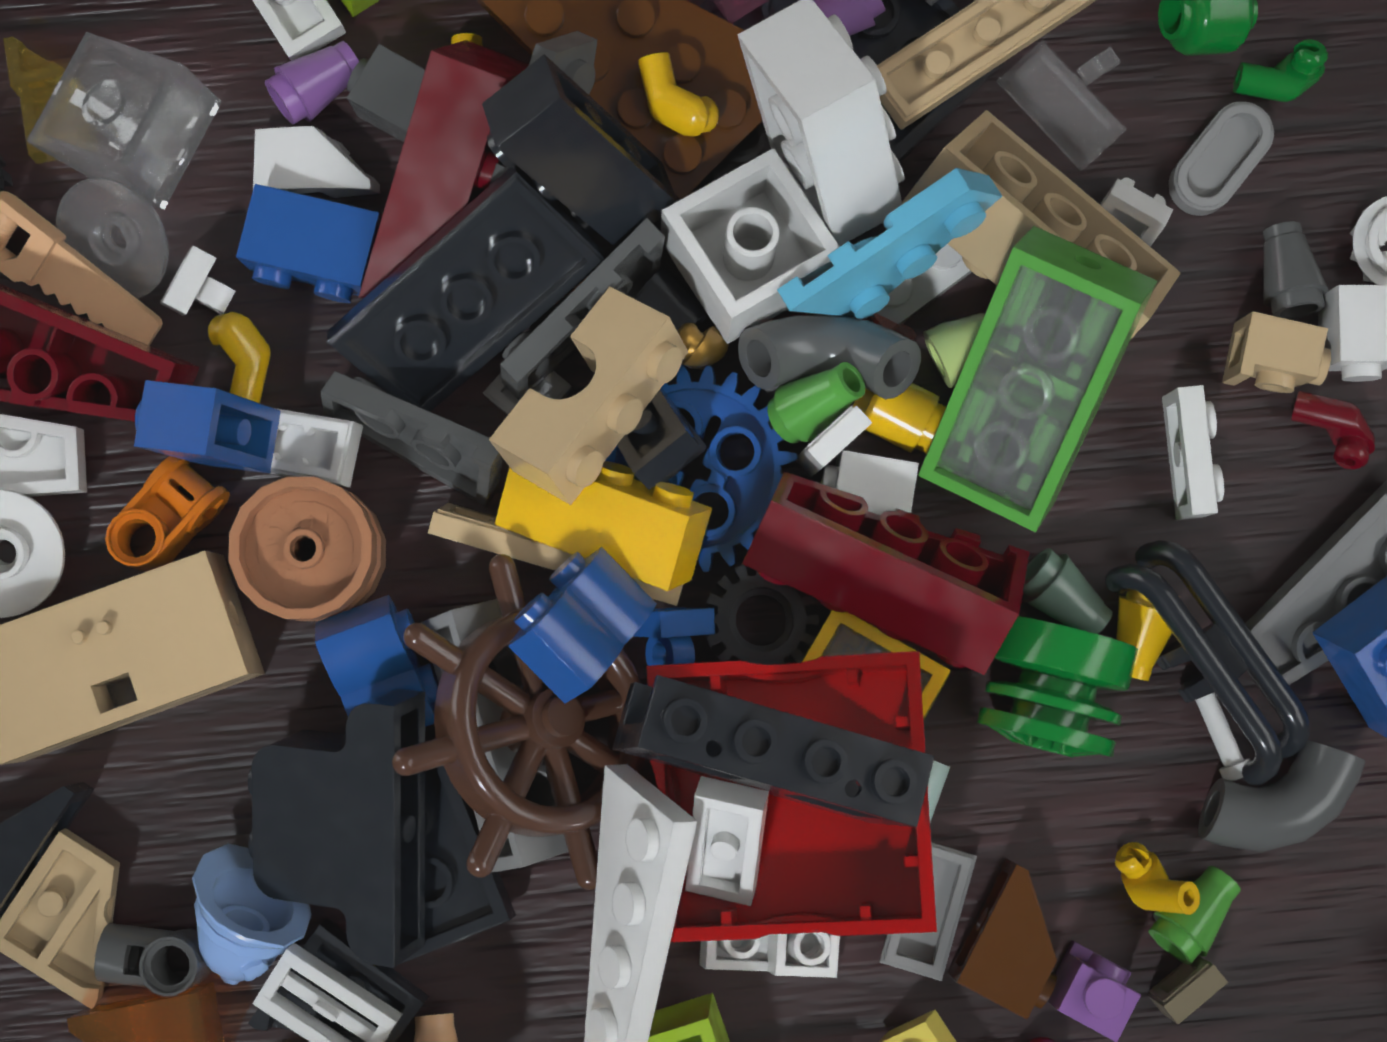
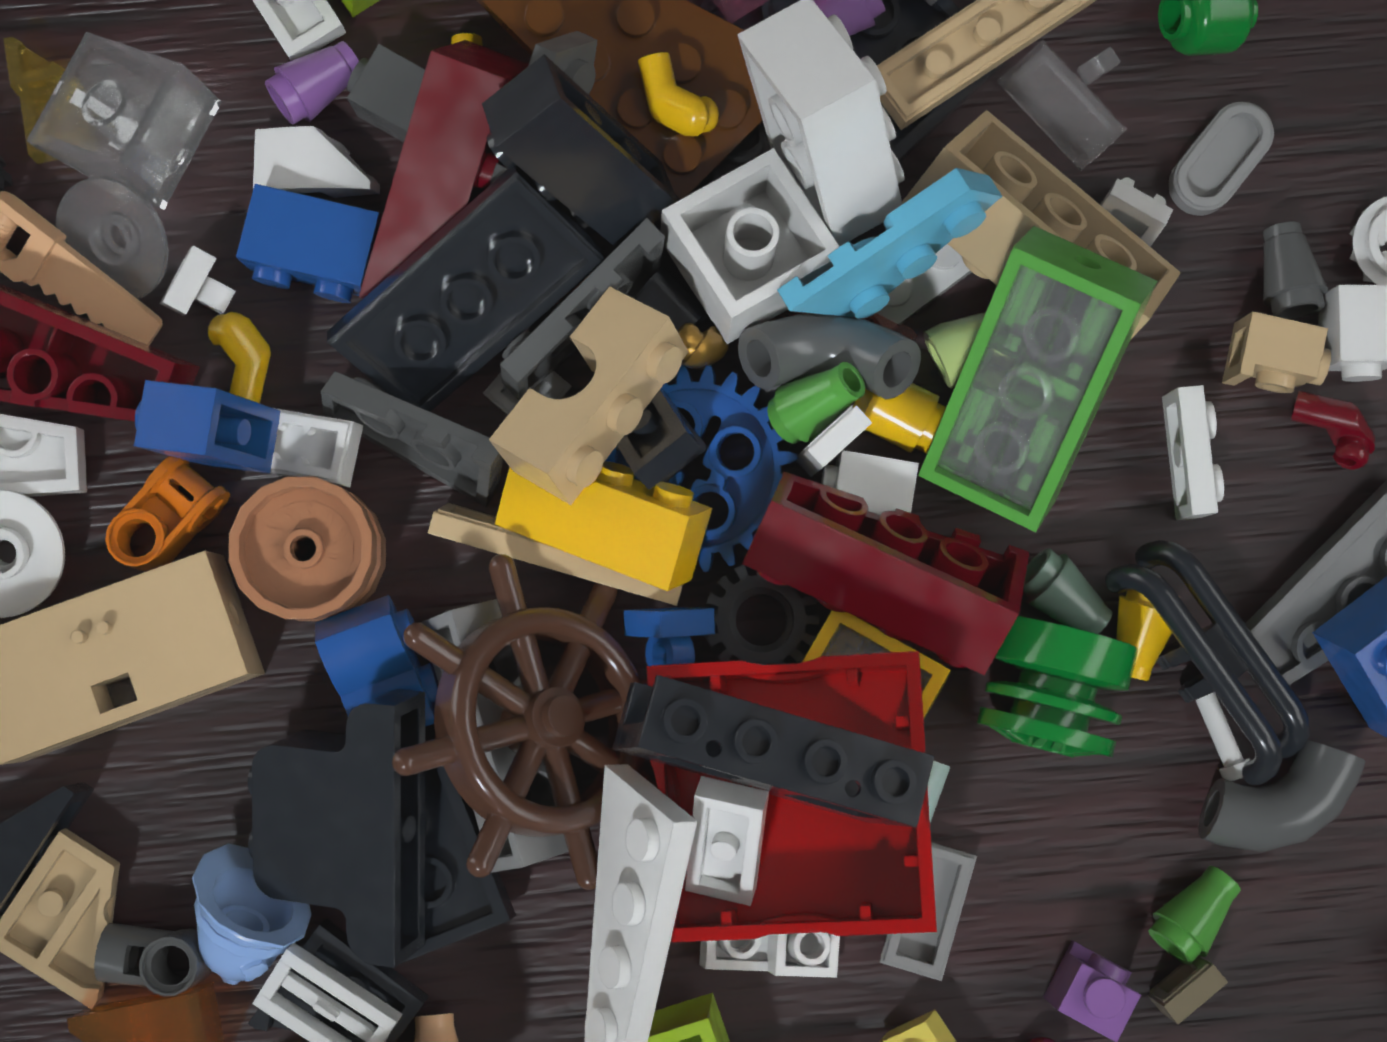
(581, 624): blue brick -> none
(1008, 946): reddish brown slope -> none
(1150, 885): yellow arm -> none
(1286, 79): green arm -> none

